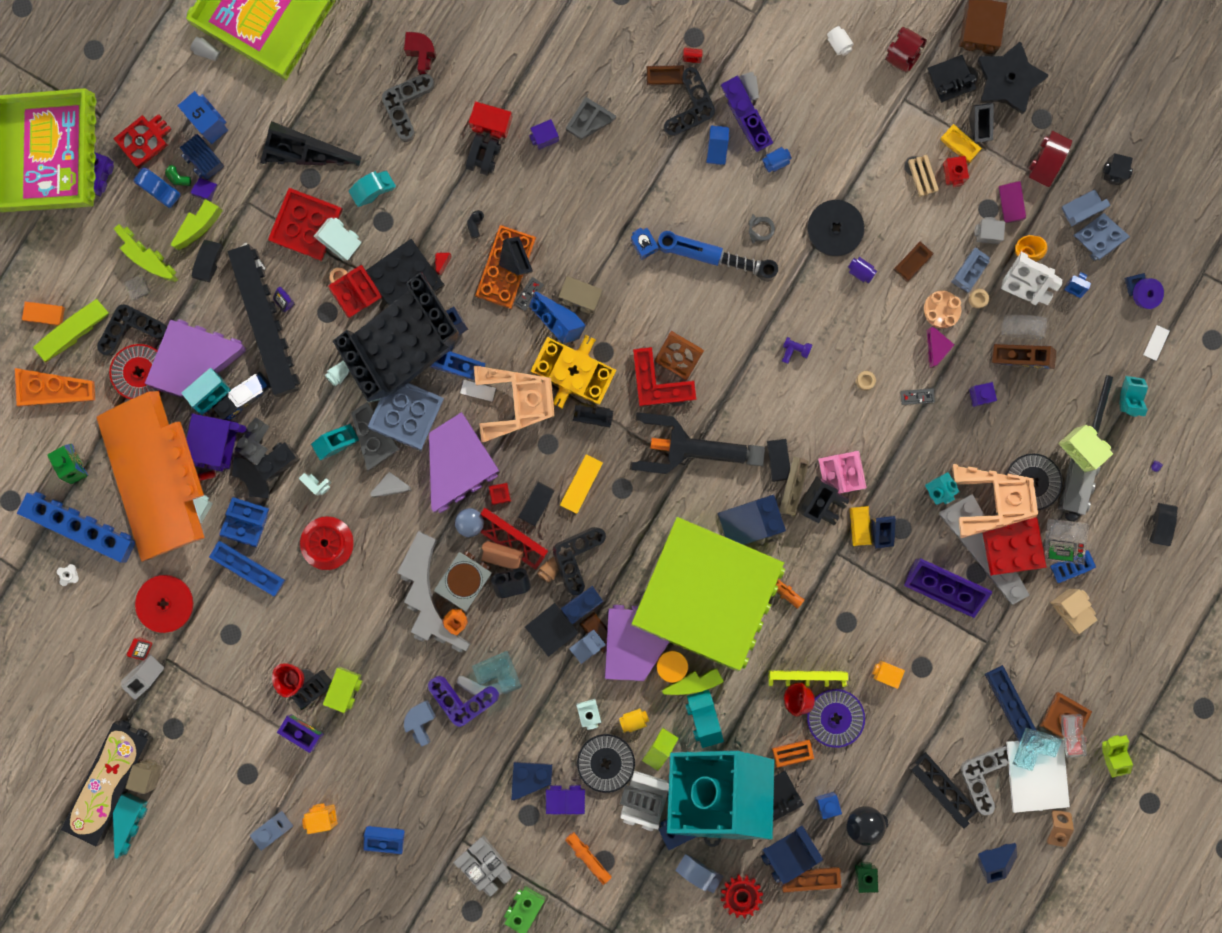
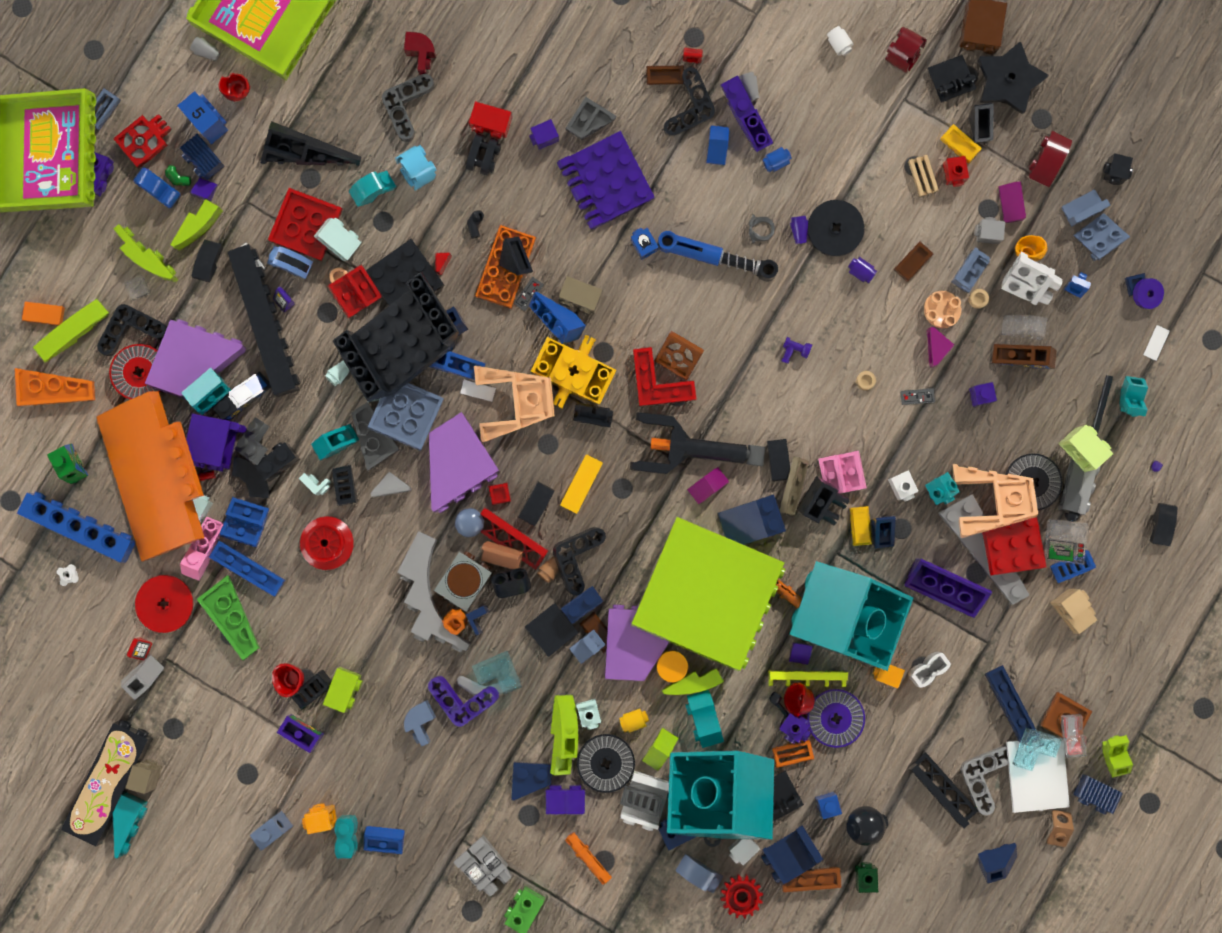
(109, 110): none -> sand blue tile
(198, 554): none -> bright pink slope
(229, 616): none -> bright green wing
(234, 87): none -> red hair
(289, 261): none -> medium blue brick
(345, 831): none -> teal brick
(353, 499): none -> black slope
(415, 167): none -> medium azure brick
(472, 616): none -> dark blue panel
(565, 729): none -> lime slope
(608, 177): none -> dark purple hinge
(708, 485): none -> magenta slope
(743, 850): none -> white brick
(775, 699): none -> black hand
(790, 724): none -> dark purple brick
(799, 228): none -> dark purple cone
(800, 653): none -> dark purple slope
(851, 615): none -> teal brick
(903, 486): none -> white brick
(933, 665): none -> white brick
(1098, 794): none -> dark blue brick

